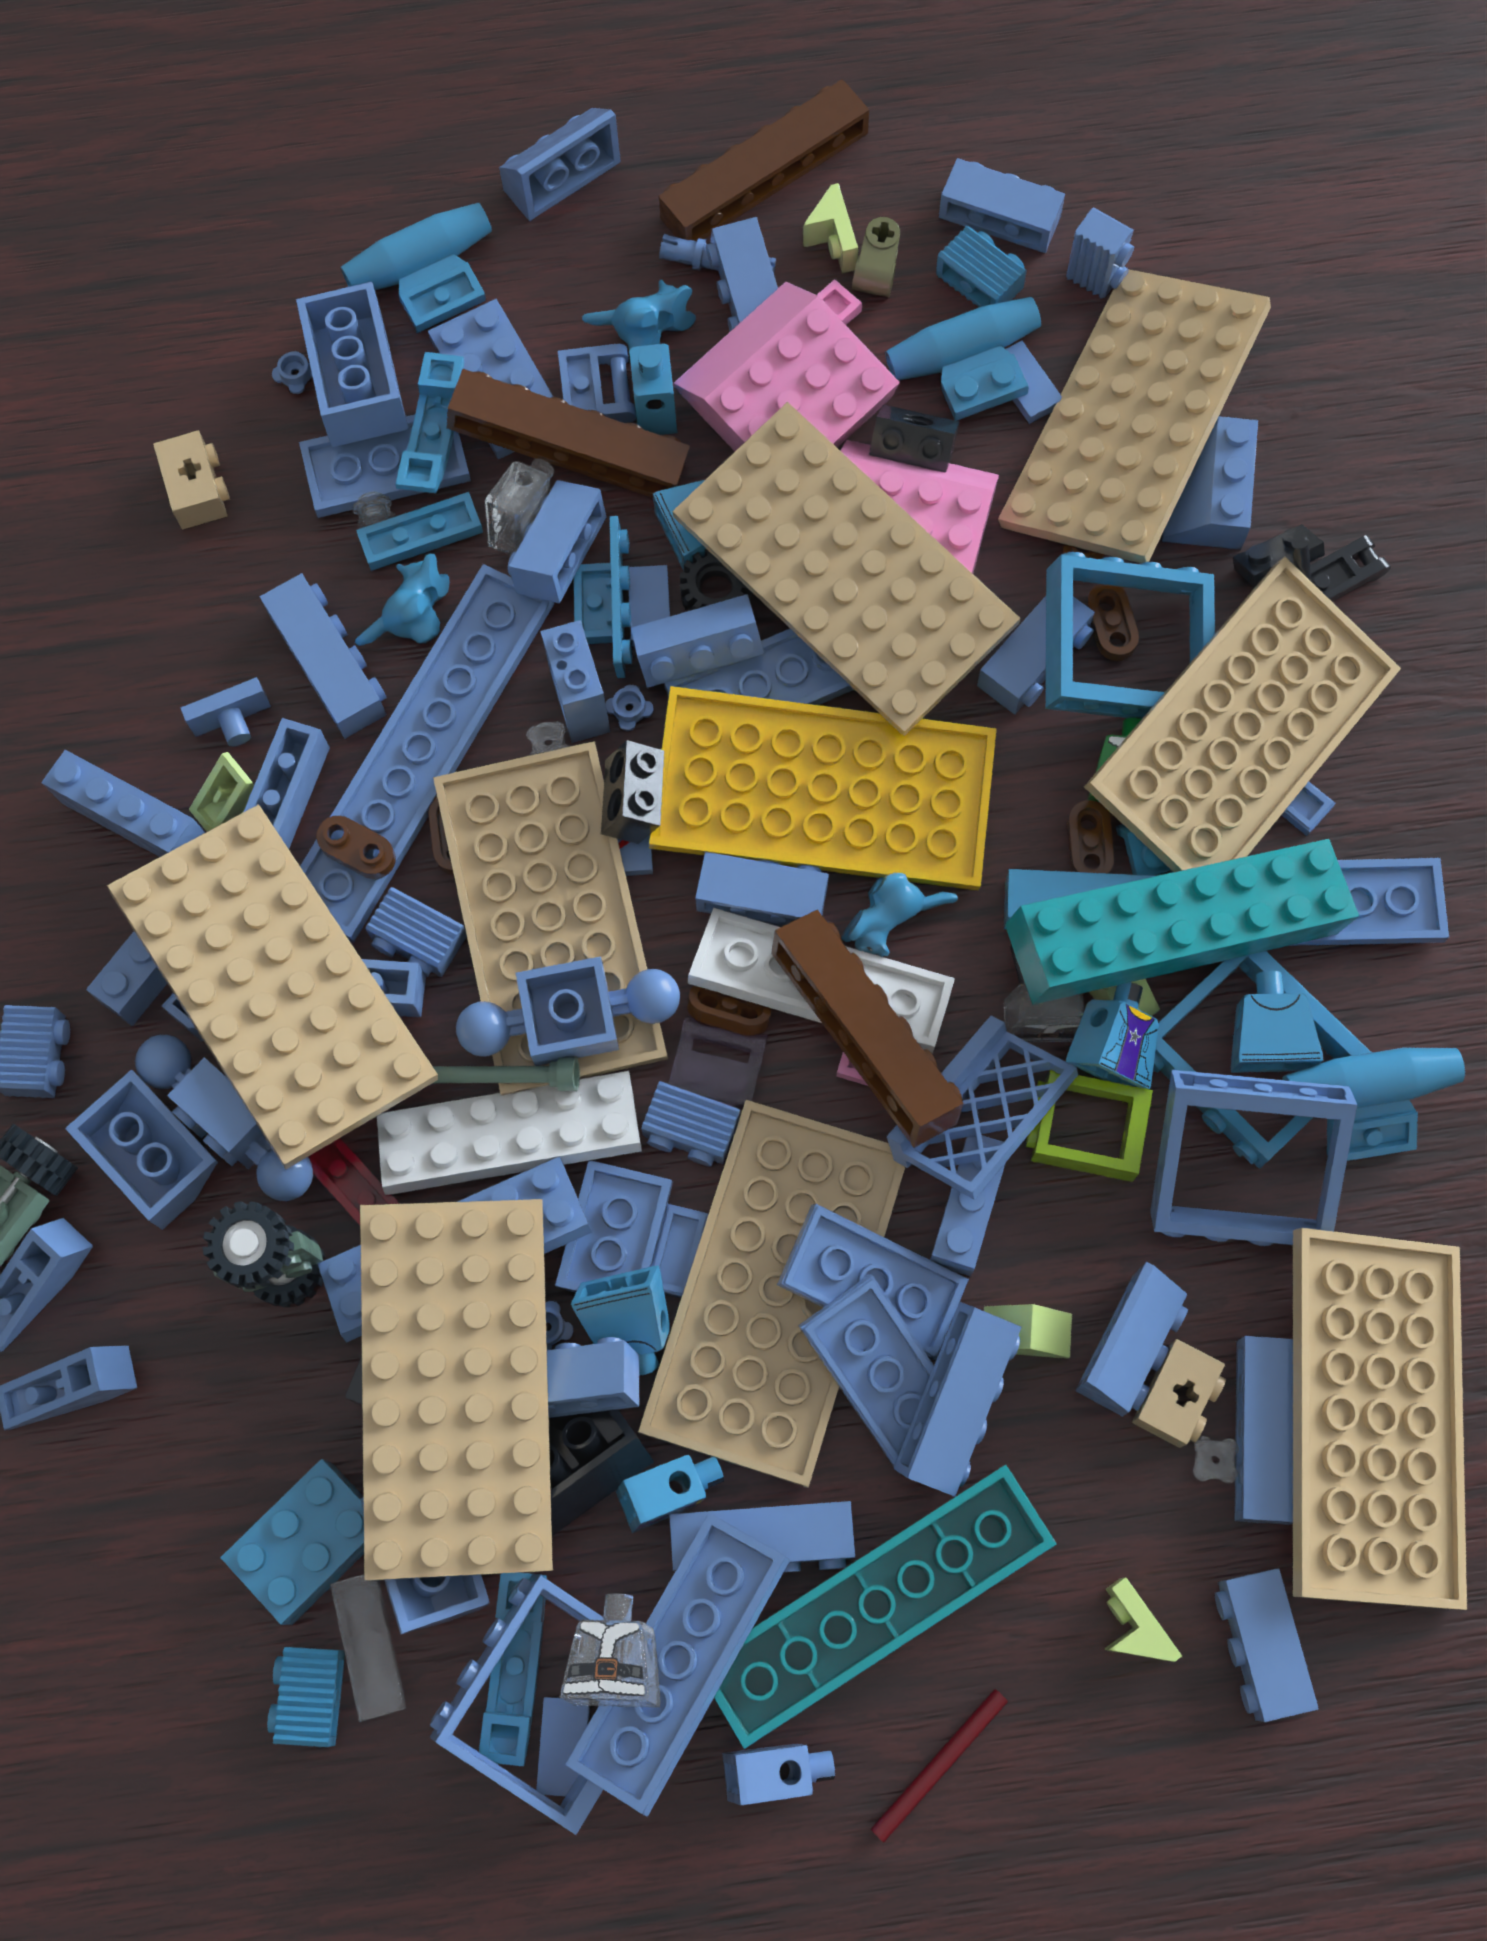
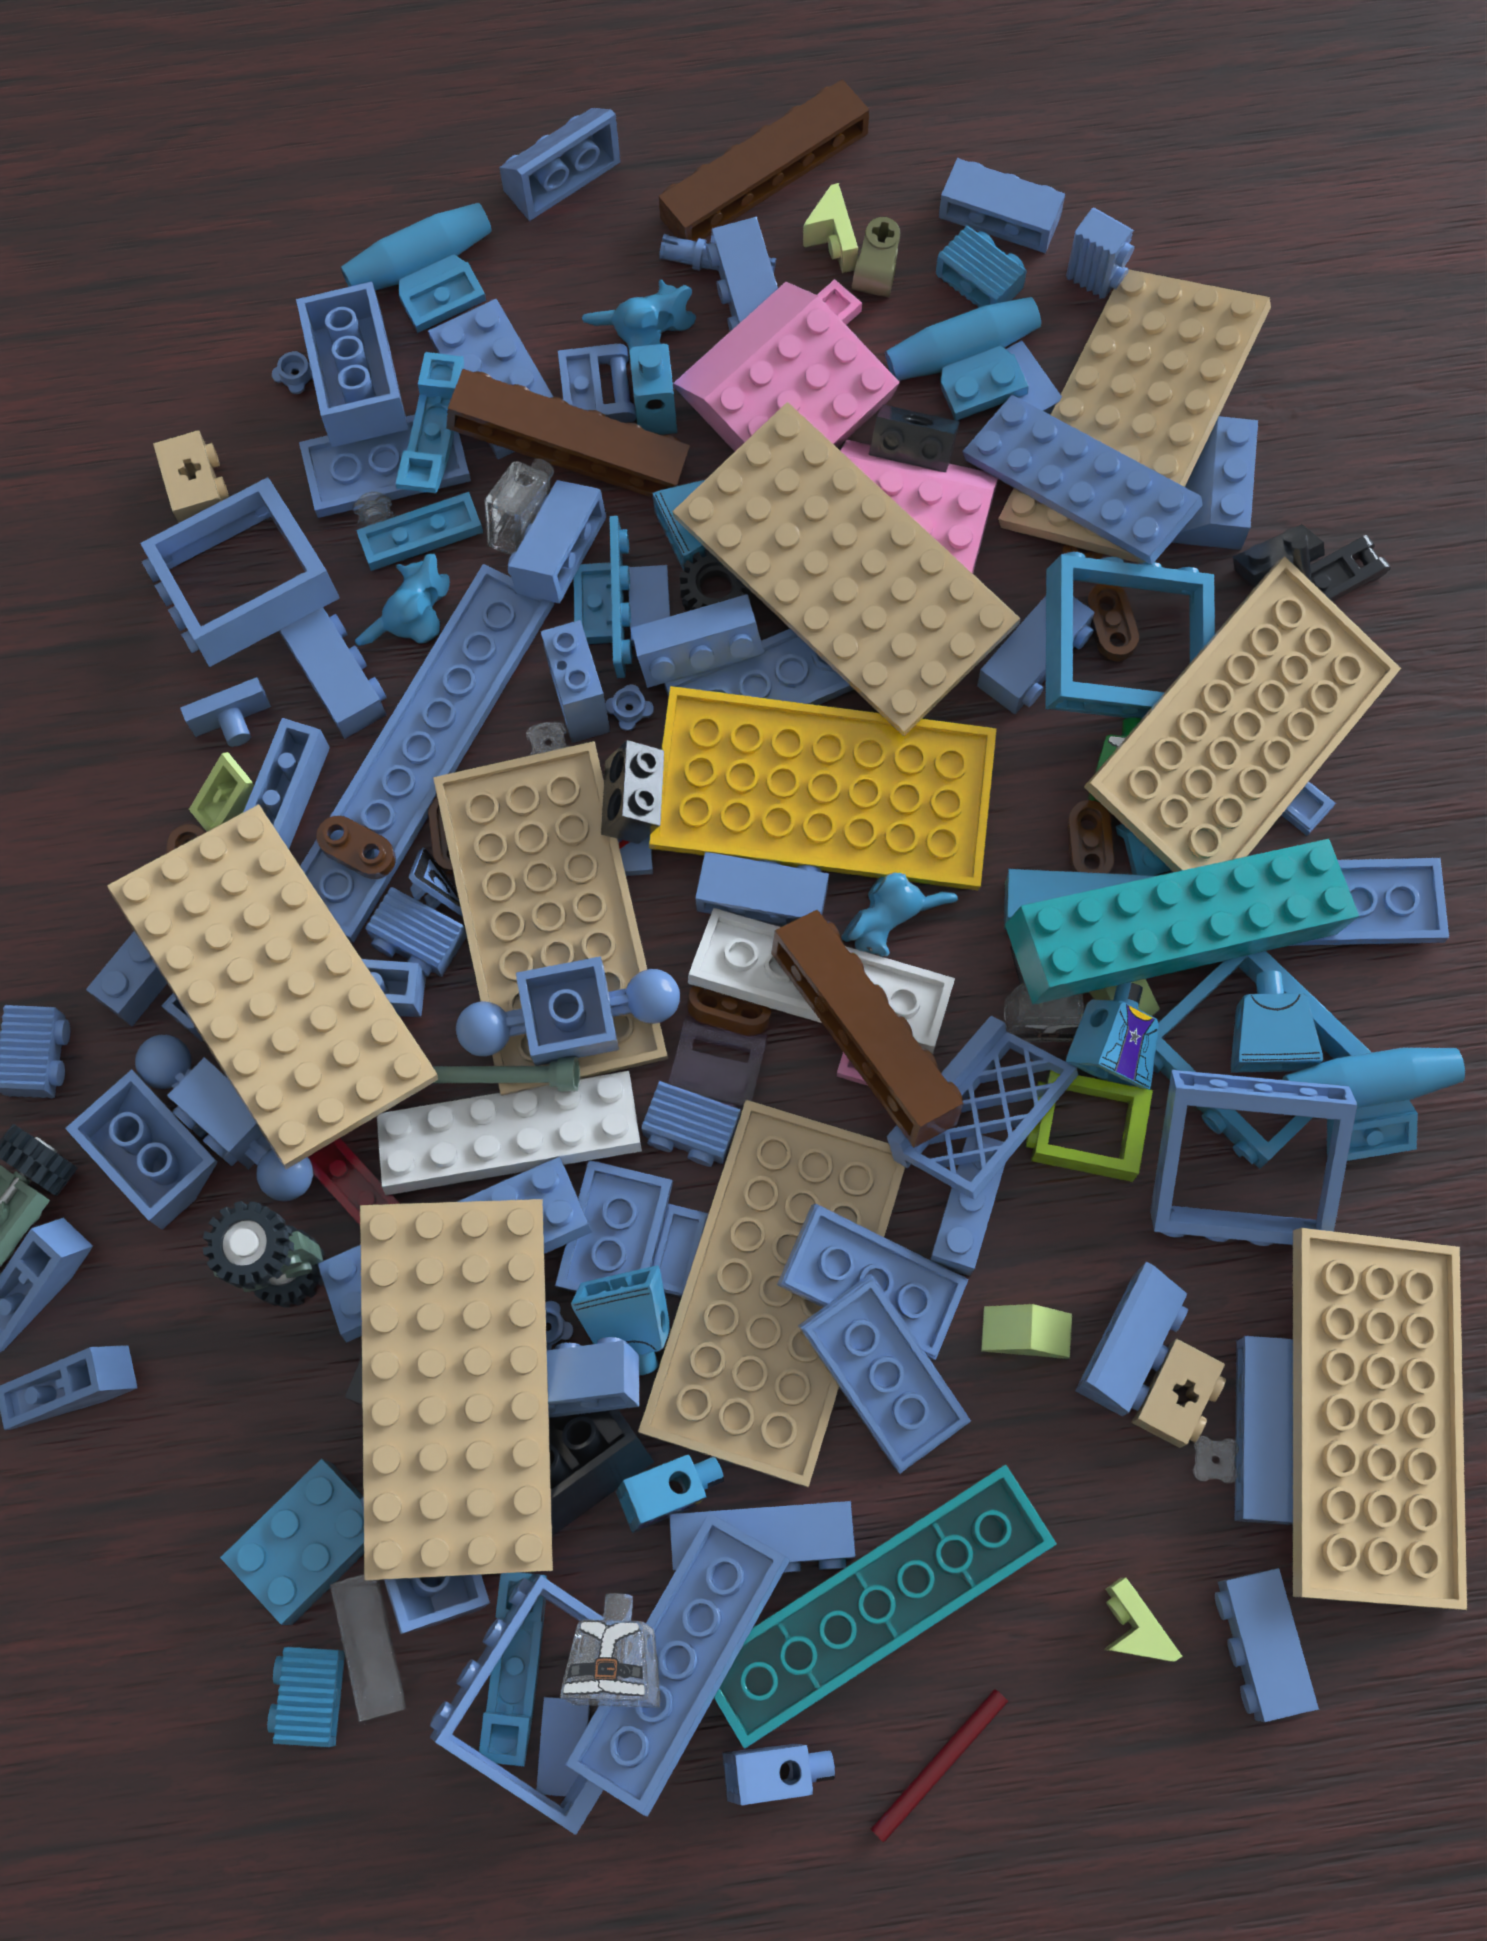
(119, 805): medium blue brick -> none
(259, 616): none -> medium blue window
(430, 879): none -> medium blue piece
(958, 1399): medium blue brick -> none
(1083, 479): none -> medium blue plate

